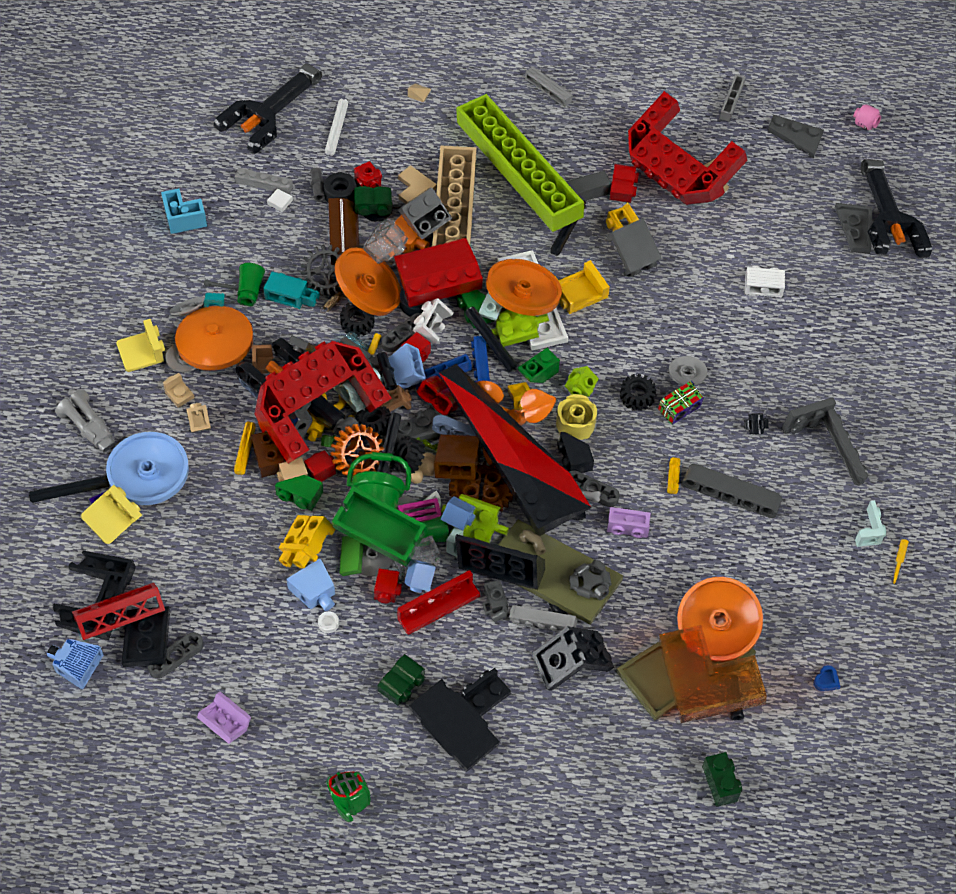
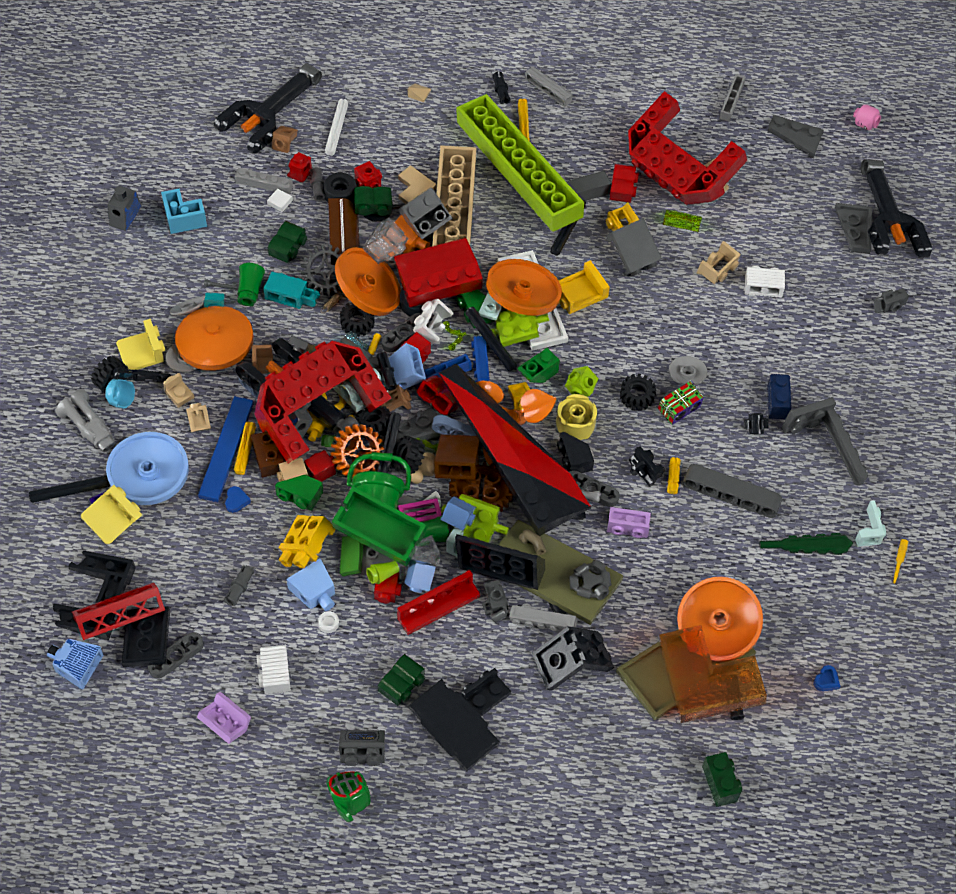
(104, 372): none -> black tyre
(120, 393): none -> medium azure hair
(123, 207): none -> dark grey torso
(139, 375): none -> black piece
(225, 449): none -> blue tile
(236, 499): none -> blue tile
(238, 585): none -> dark grey pin
(274, 669): none -> white brick
(282, 138): none -> medium nougat bracket
(287, 242): none -> dark green brick
(300, 167): none -> red brick
(362, 747): none -> dark grey slope
(381, 571): none -> lime cone
(452, 346): none -> clear neon green piece
(501, 88): none -> black pin
(523, 117): none -> yellow axle
(643, 465): none -> black hips
(682, 220): none -> clear neon green slope
(725, 252): none -> tan window
(779, 396): none -> dark blue brick
(808, 544): none -> dark green sword
(891, 301): none -> dark grey piece

